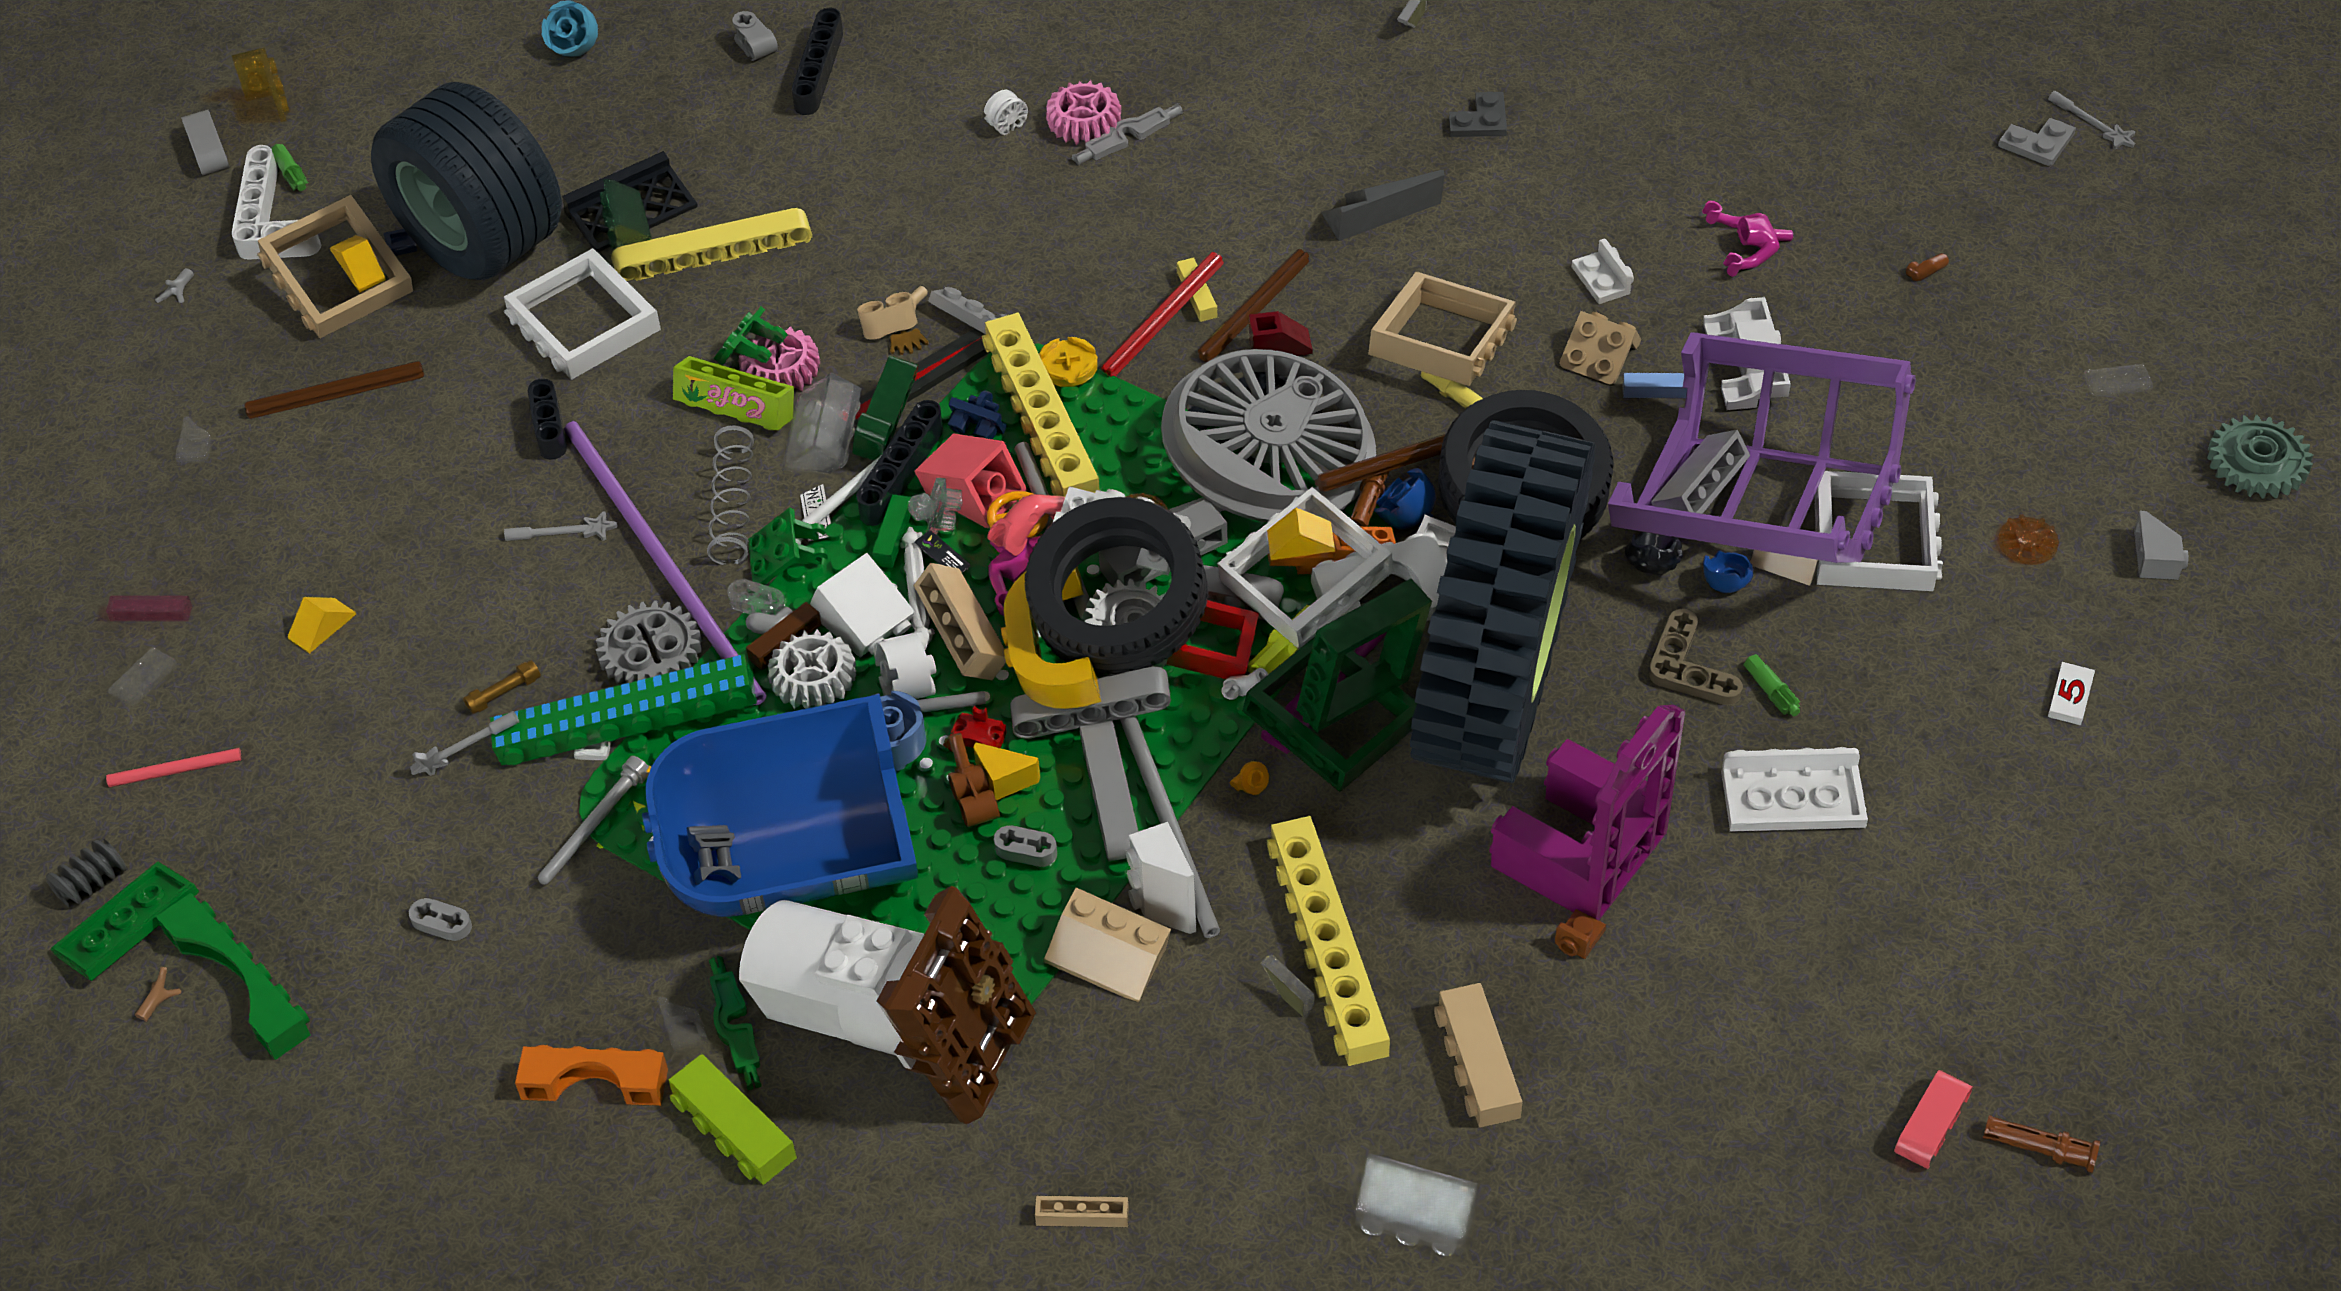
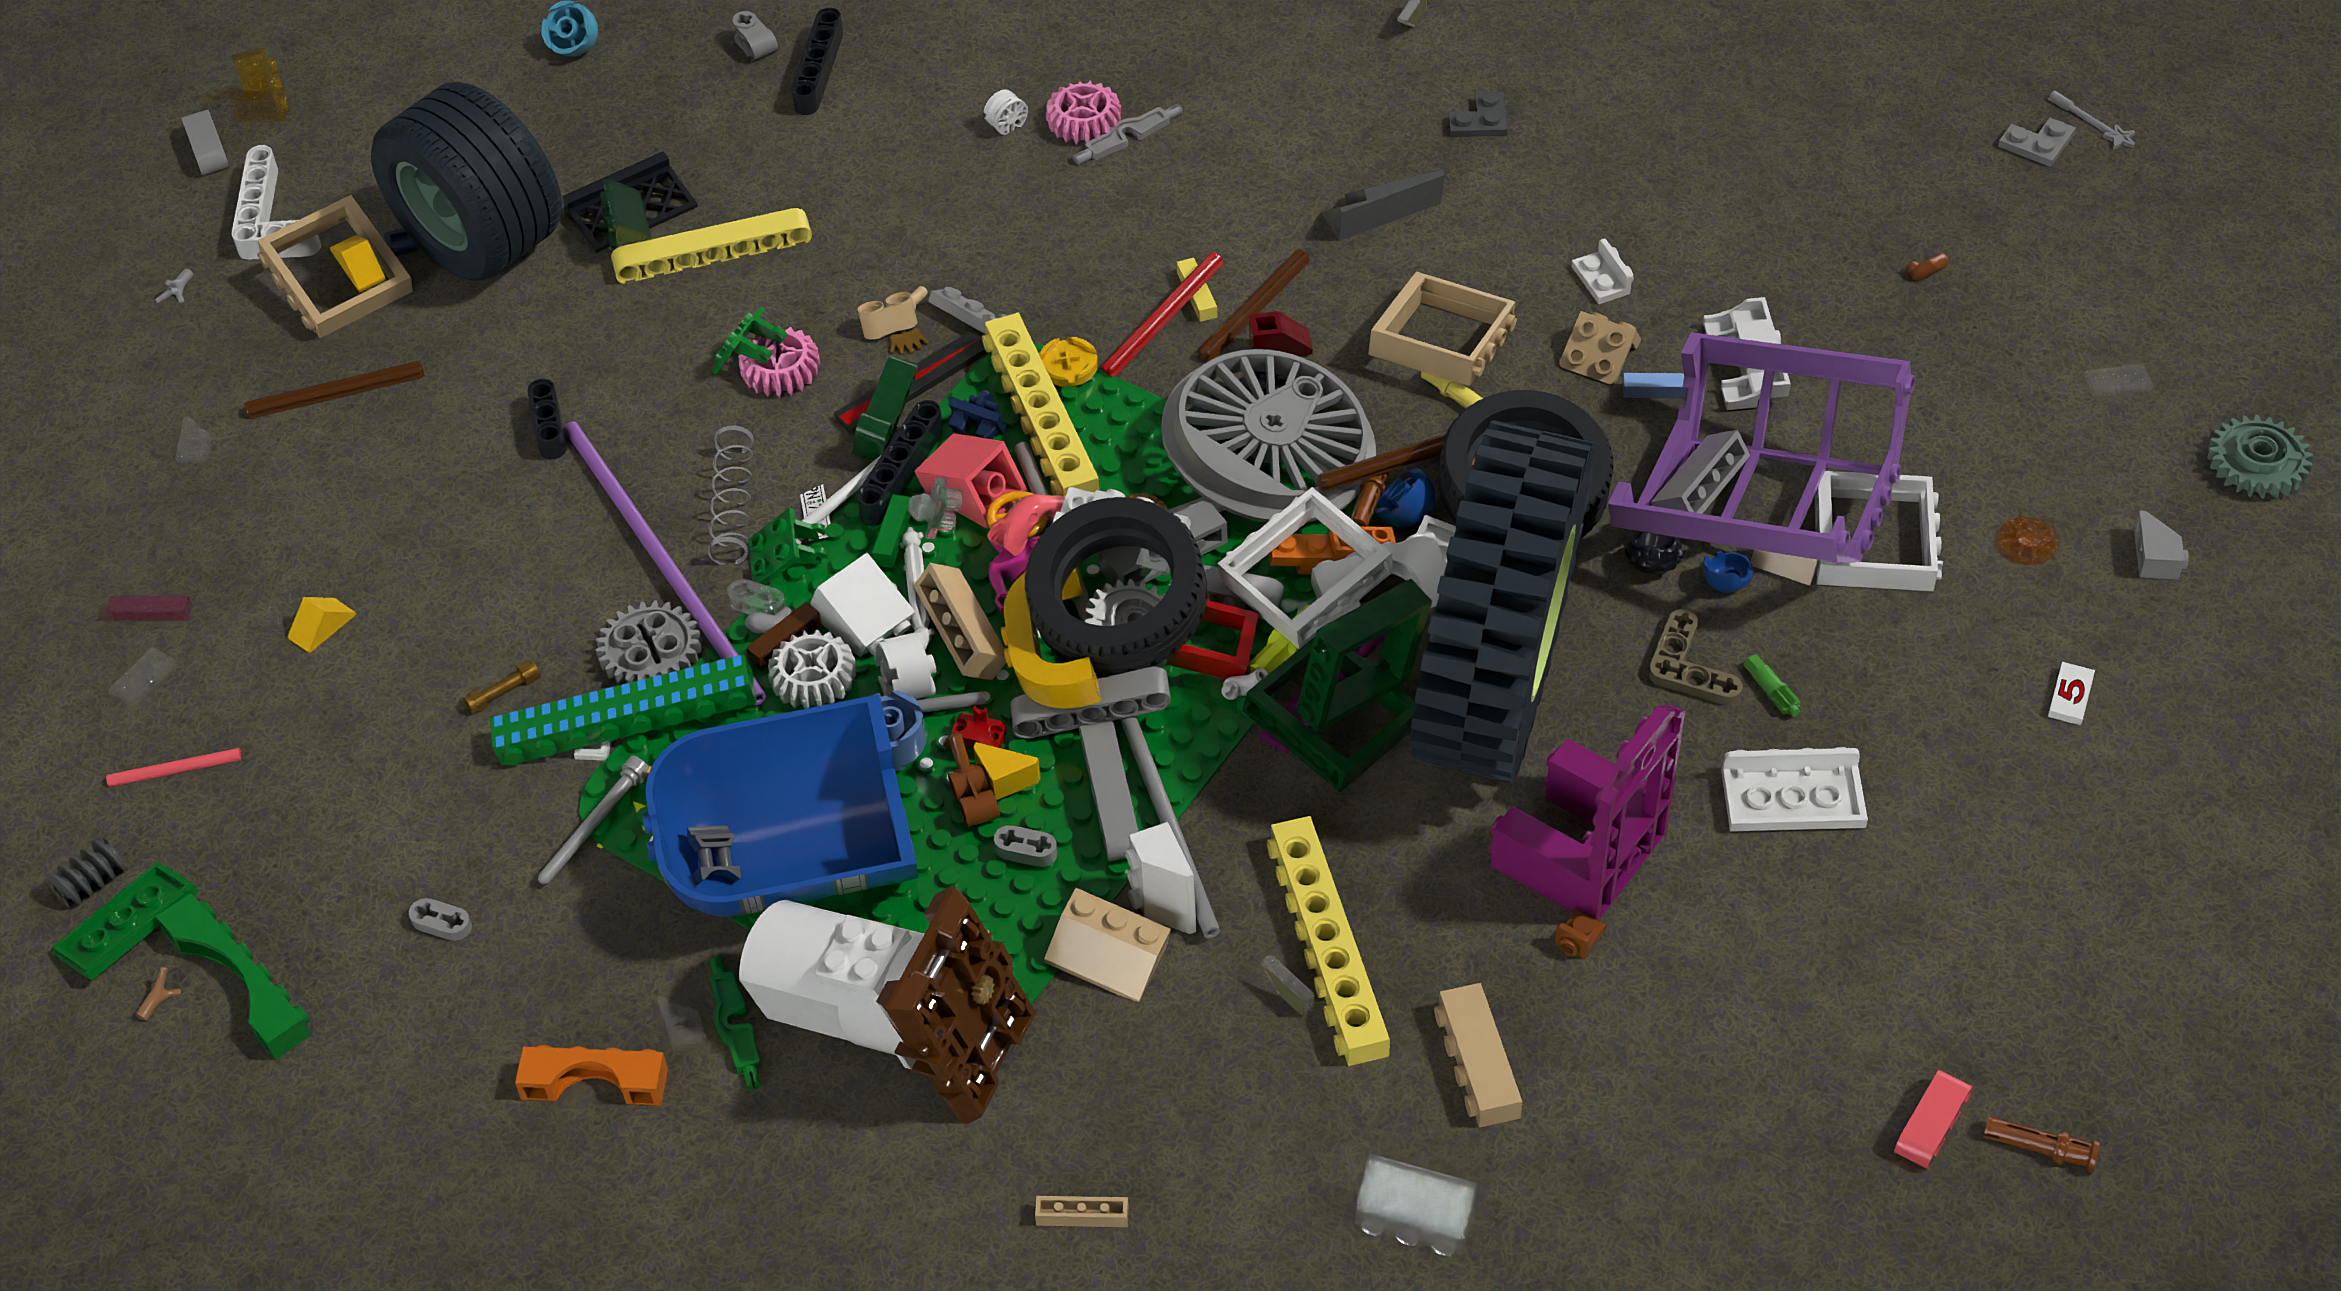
(290, 170): bright green piece -> none
(434, 759): light grey piece -> none
(585, 357): white window -> none
(592, 527): light grey piece -> none
(731, 1119): lime brick -> none
(733, 393): lime brick -> none
(822, 426): clear slope -> none
(940, 551): black sticker -> none
(1252, 778): light orange plate -> none
(1300, 535): yellow slope -> none
(1752, 230): dark pink piece -> none

